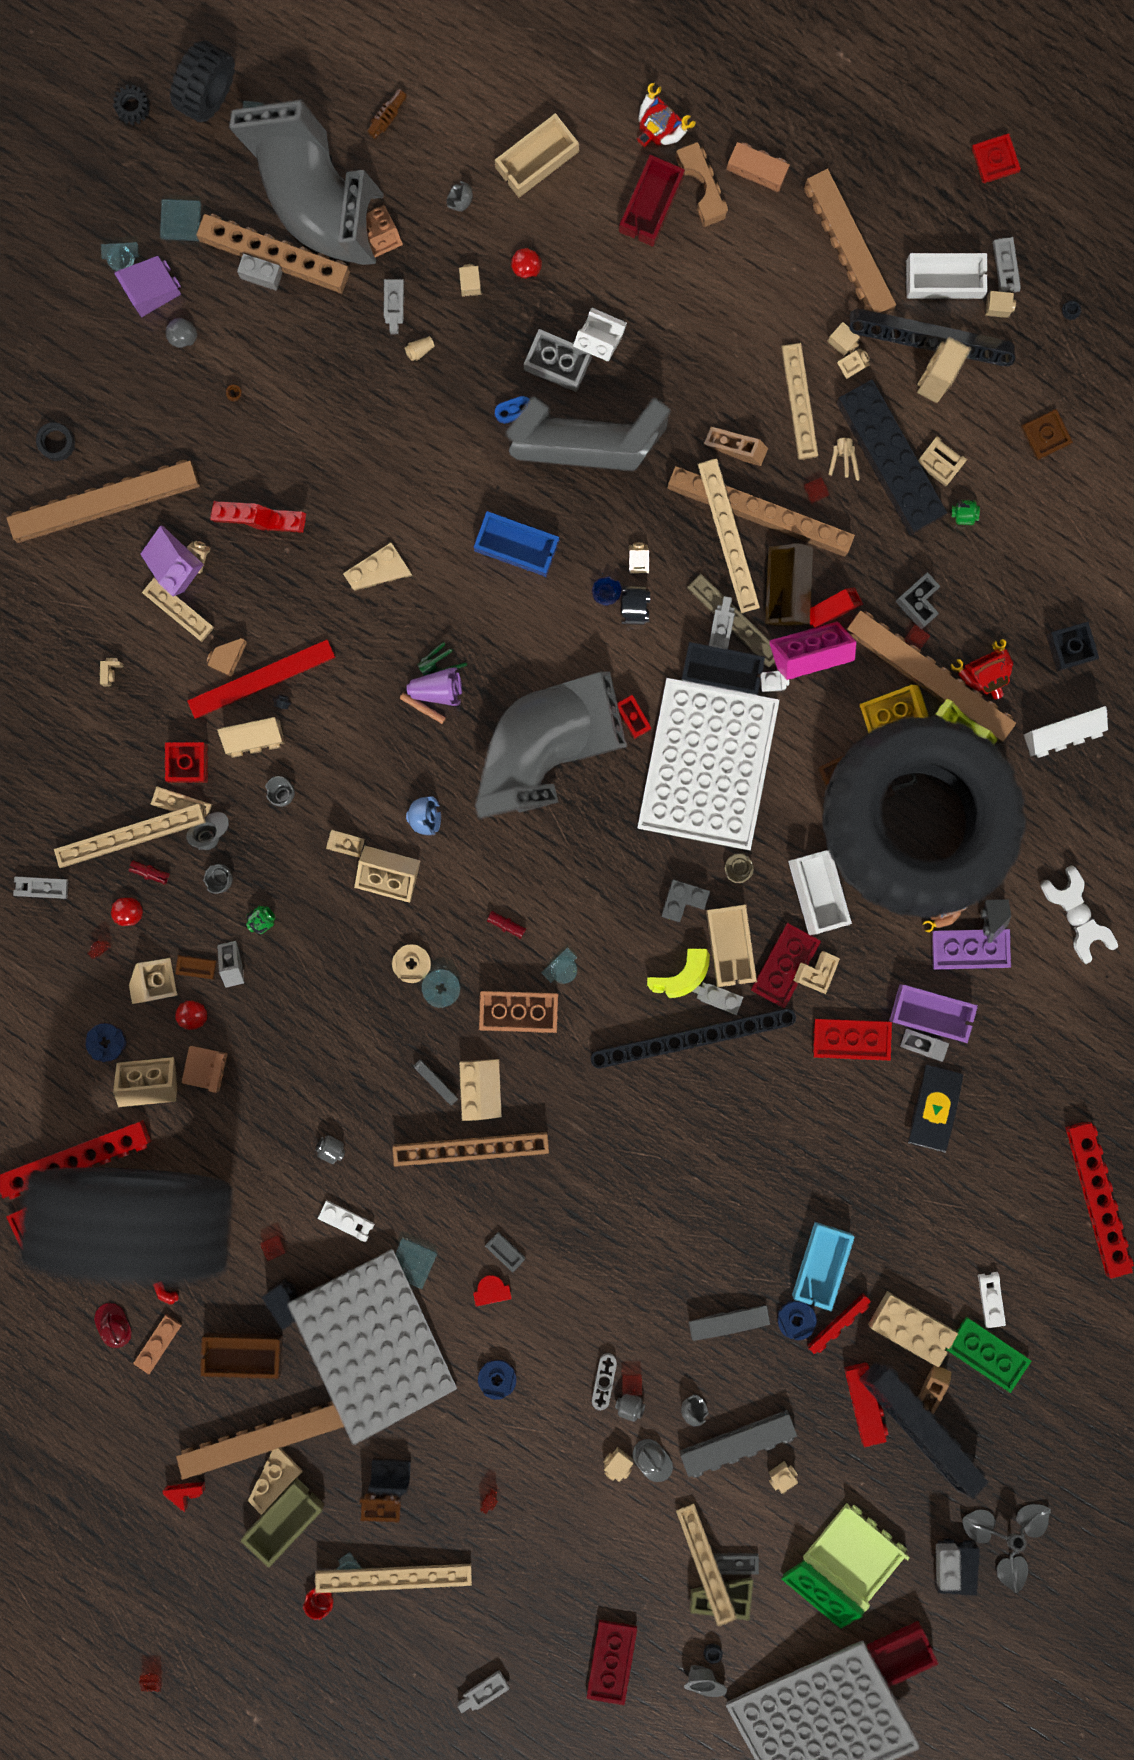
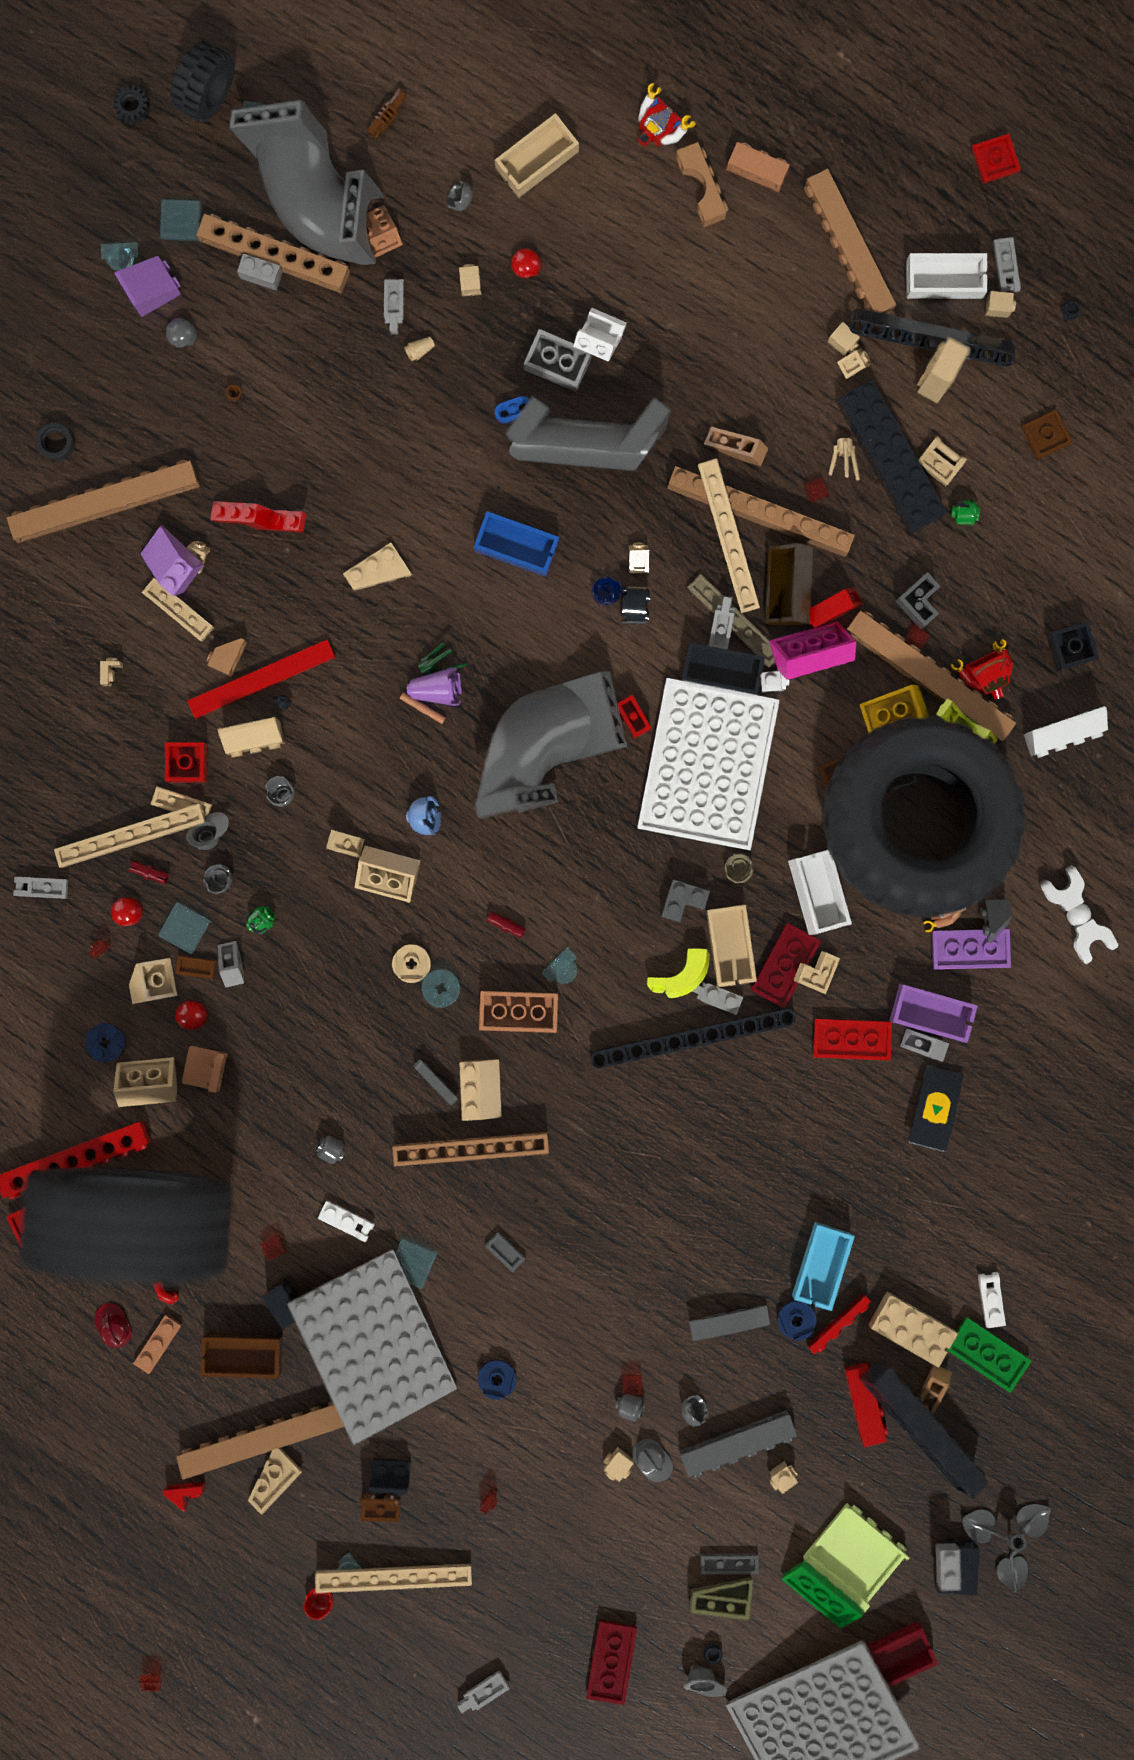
(184, 928): none -> clear light blue tile
(282, 1522): olive piece -> none
(491, 1290): red piece -> none
(596, 1394): light grey beam -> none
(651, 200): dark red piece -> none
(706, 1564): tan tile -> none
(799, 401): tan tile -> none
(1124, 1263): red brick -> none

